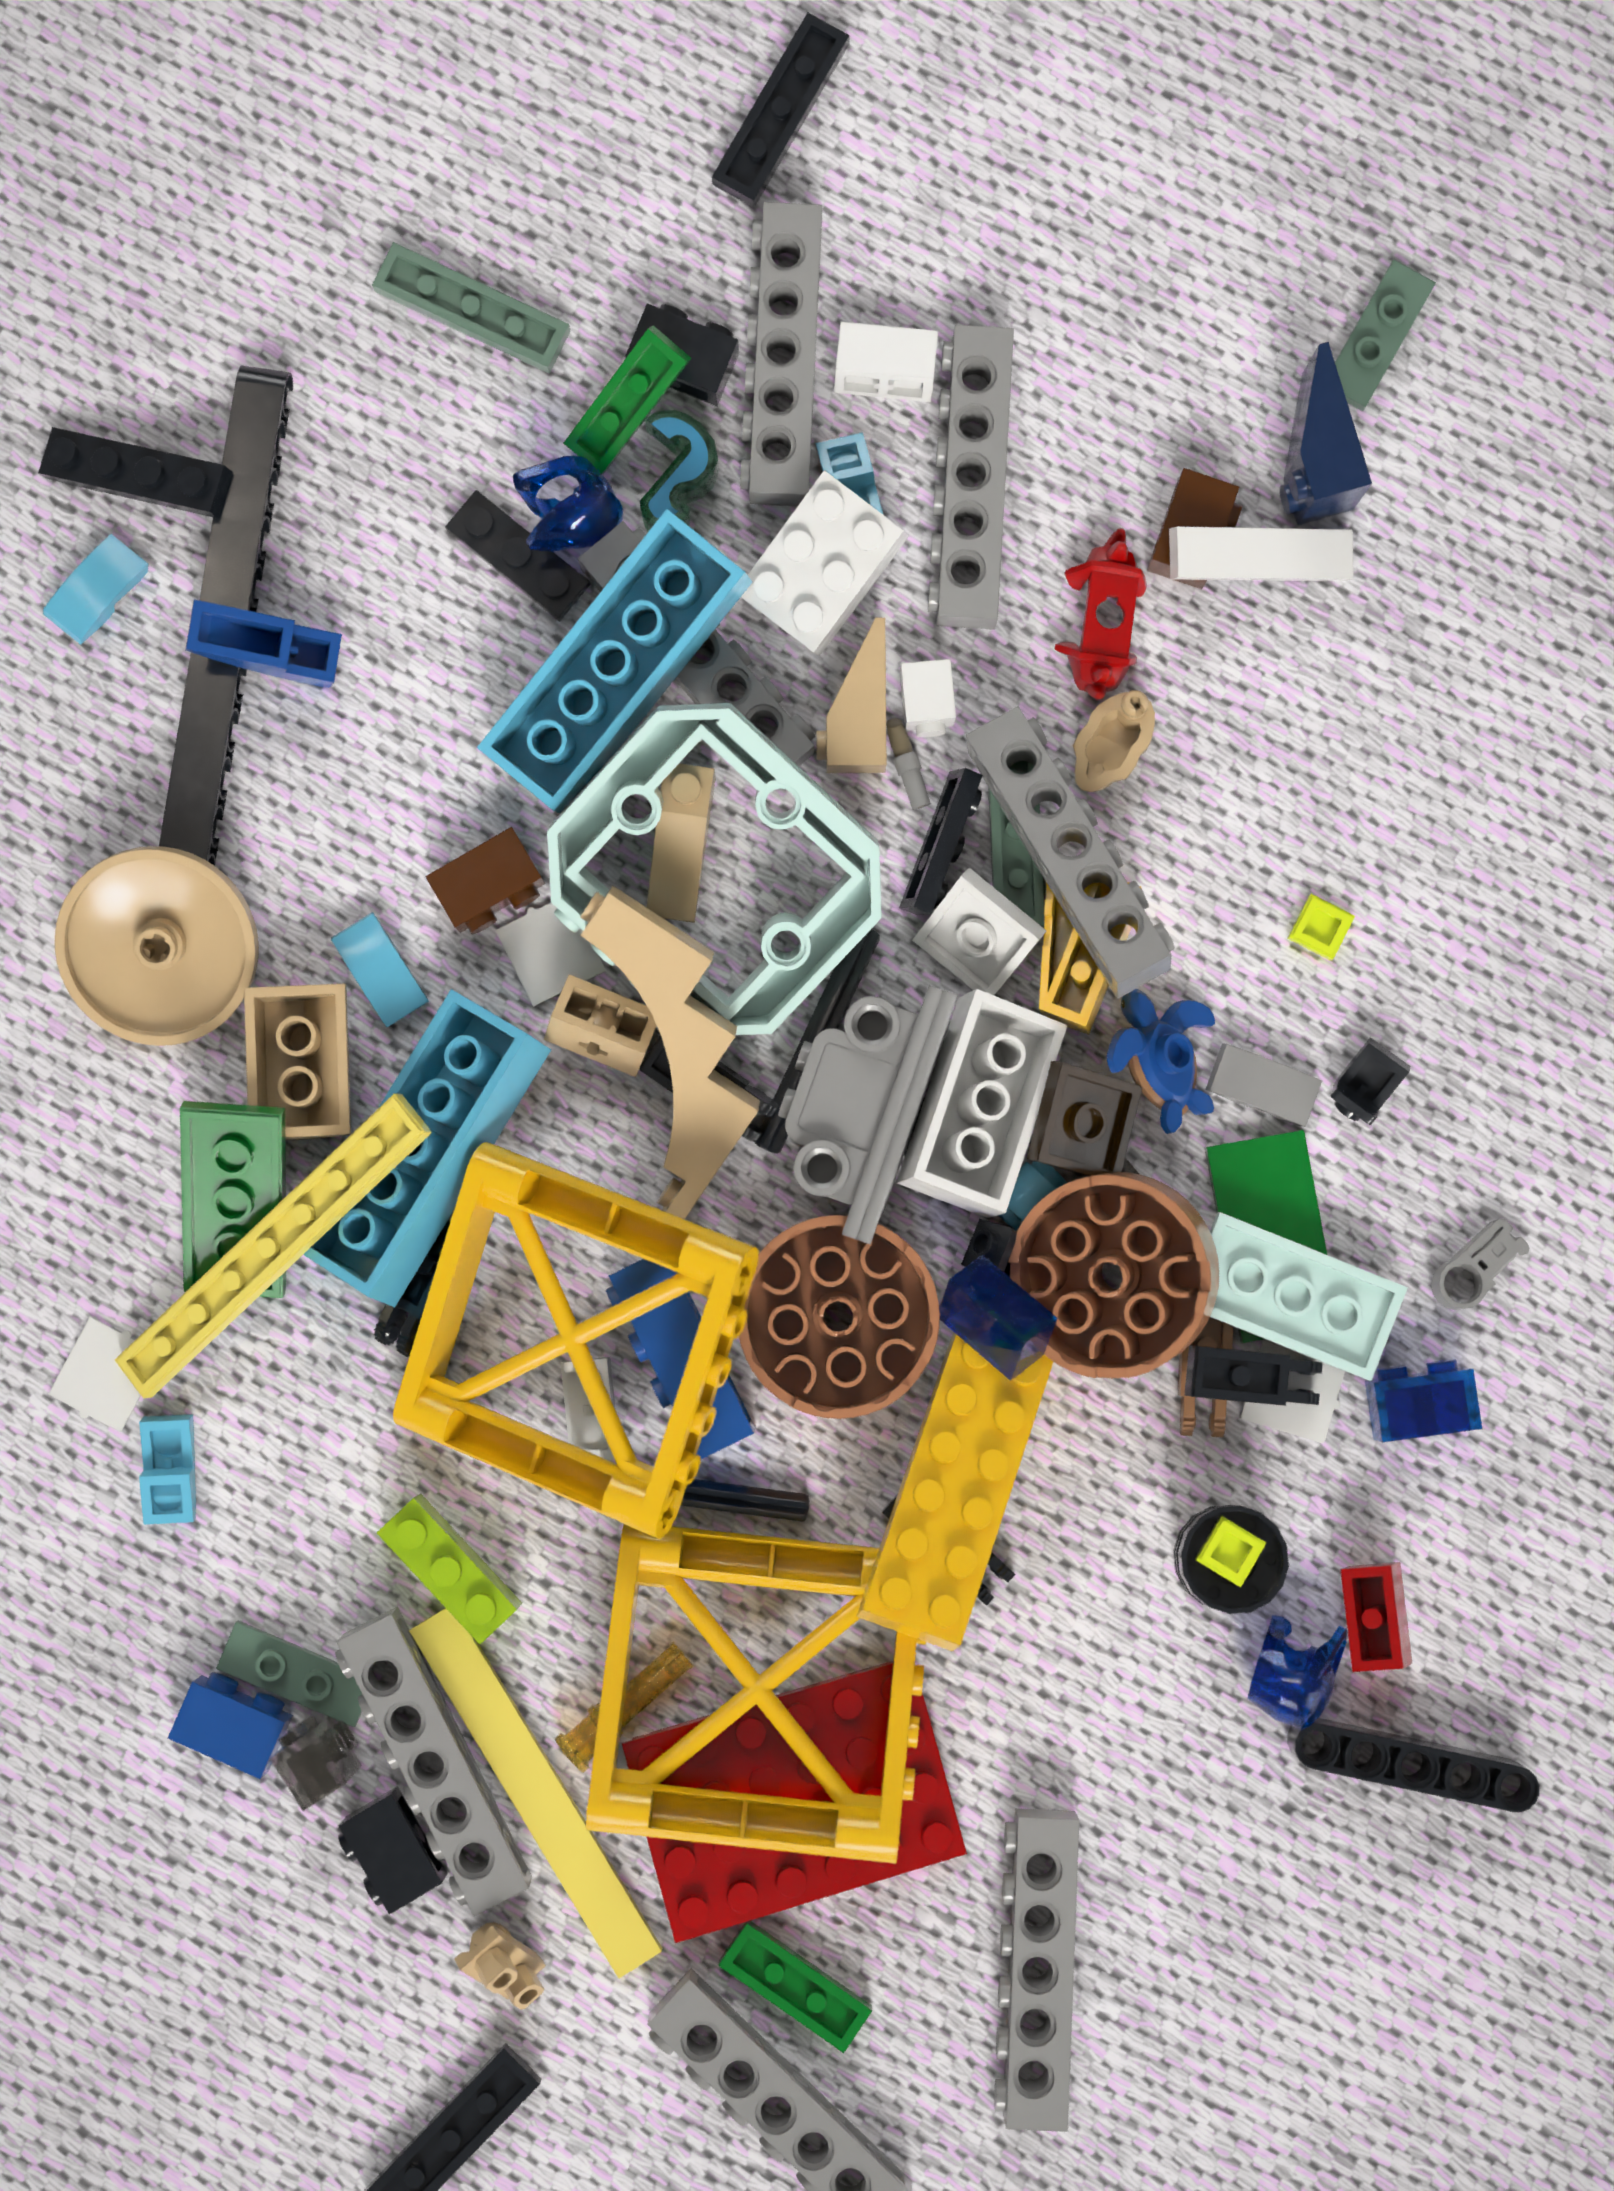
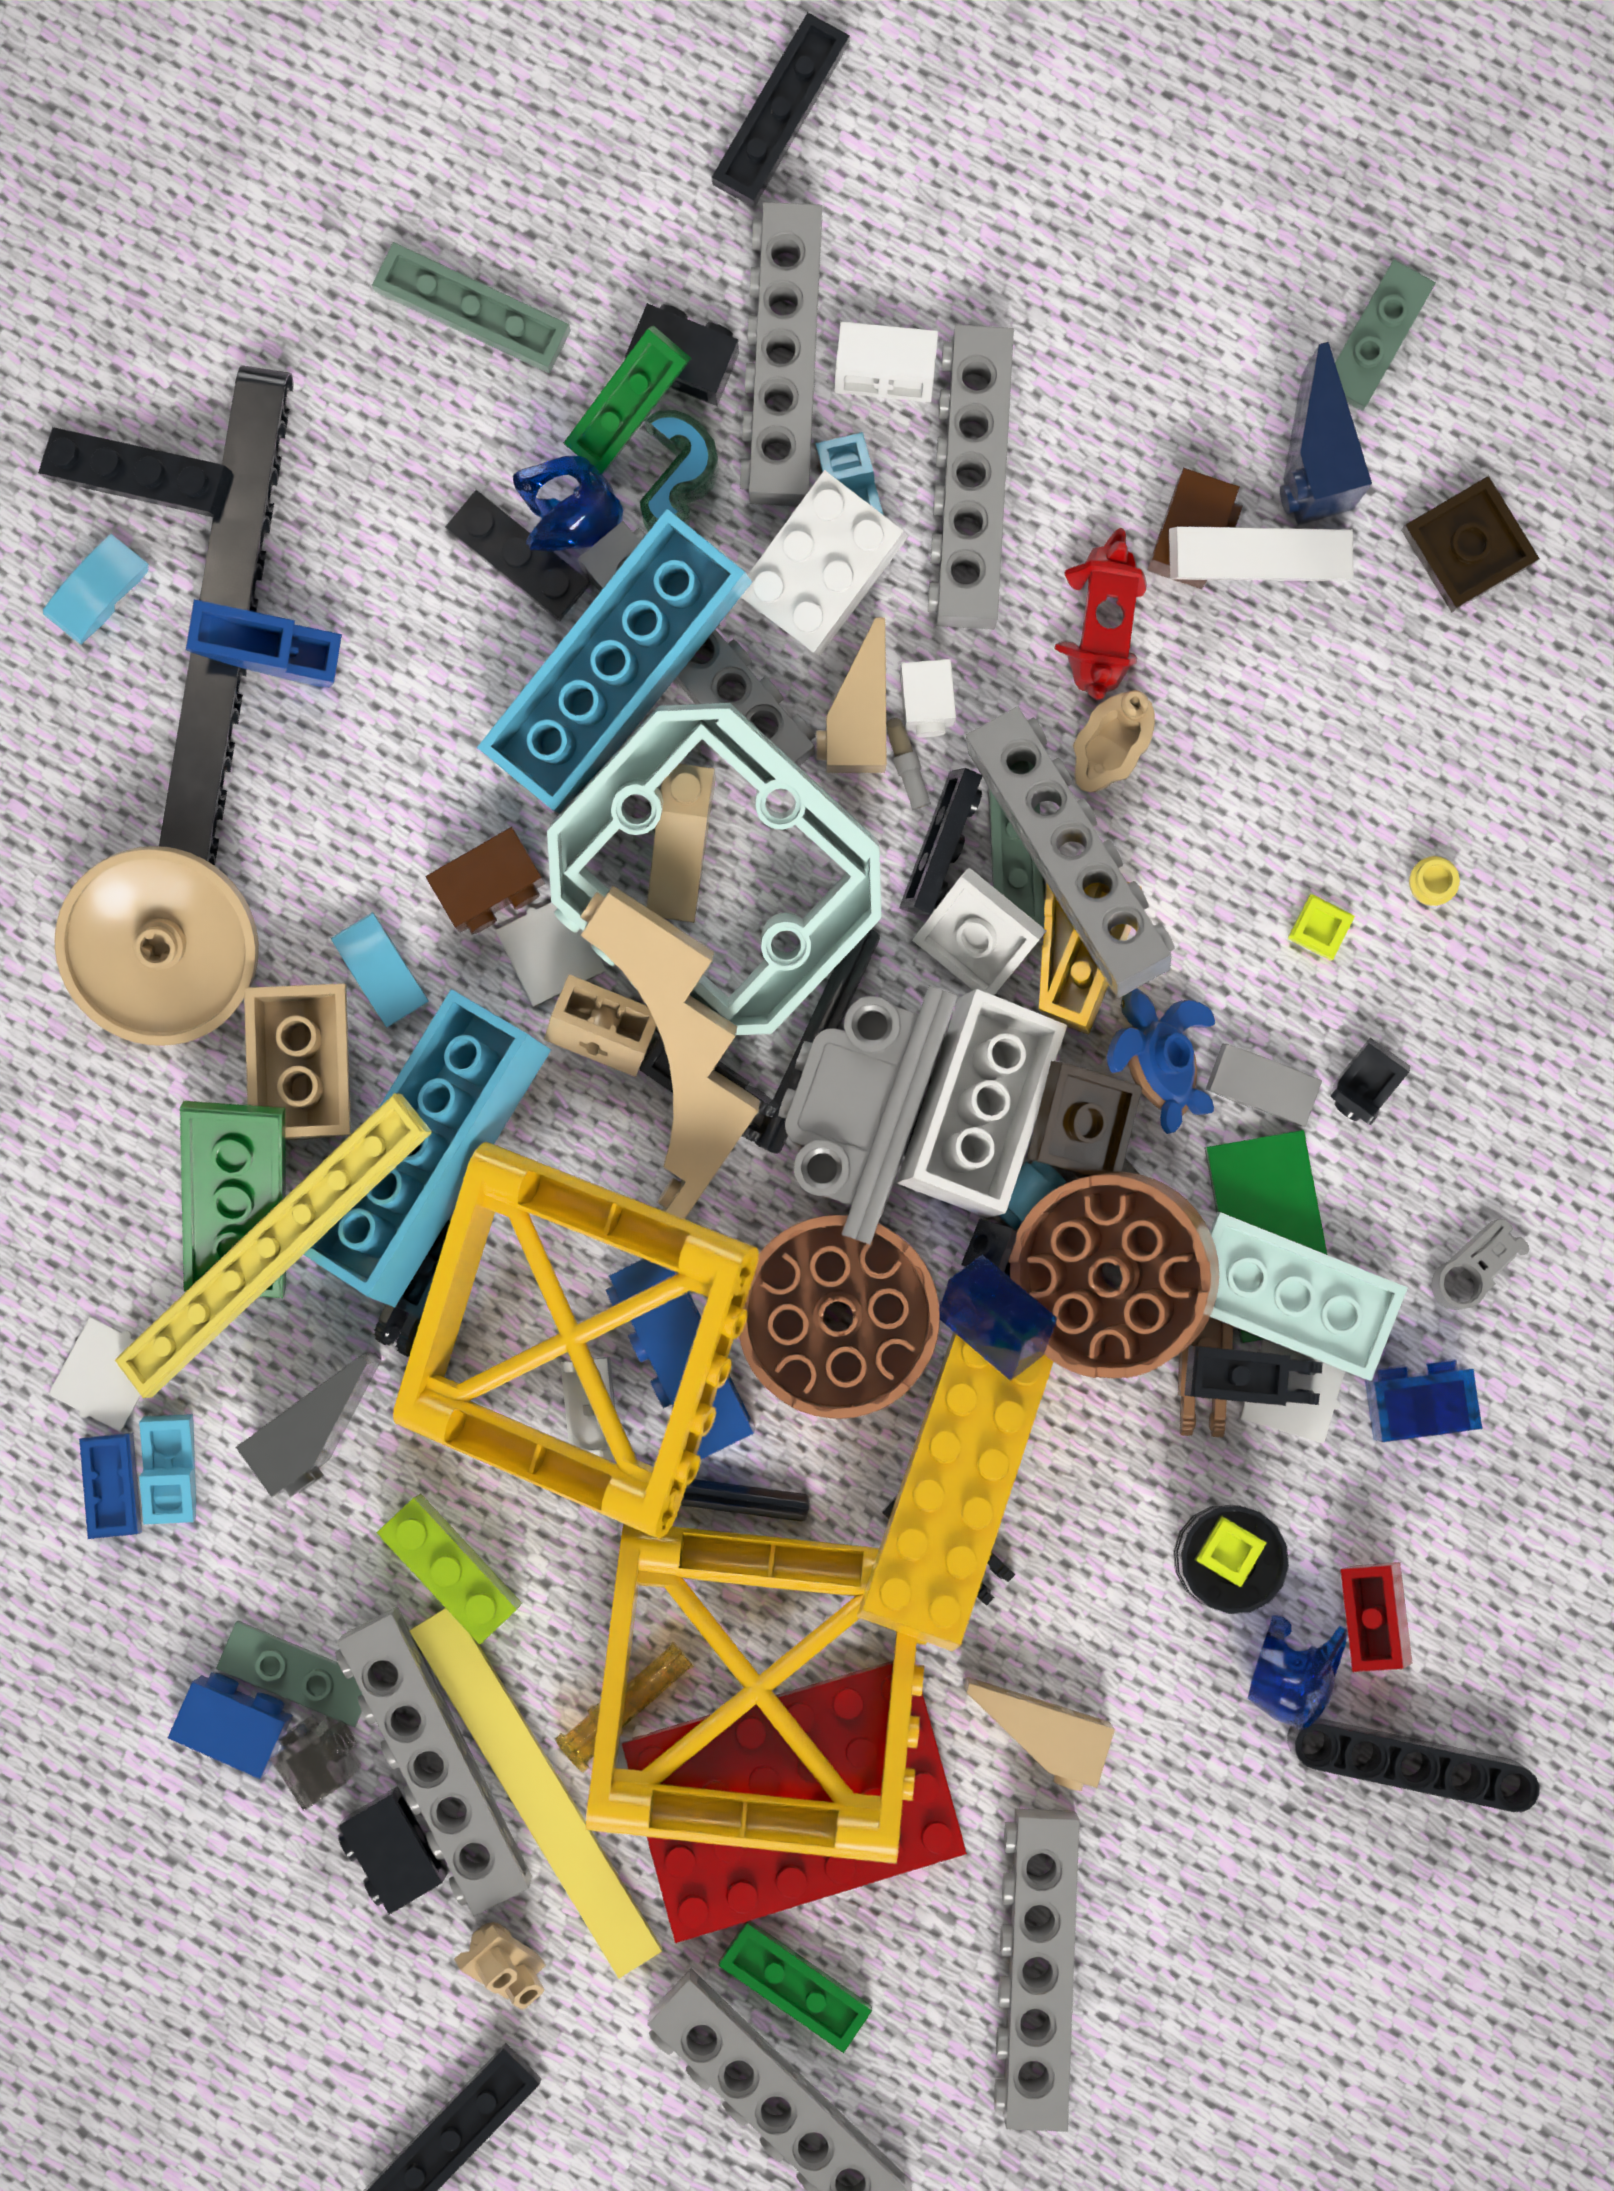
(110, 1485): none -> blue plate
(304, 1437): none -> dark grey slope
(1058, 1738): none -> tan slope
(1434, 881): none -> light yellow plate
(1470, 544): none -> dark brown plate

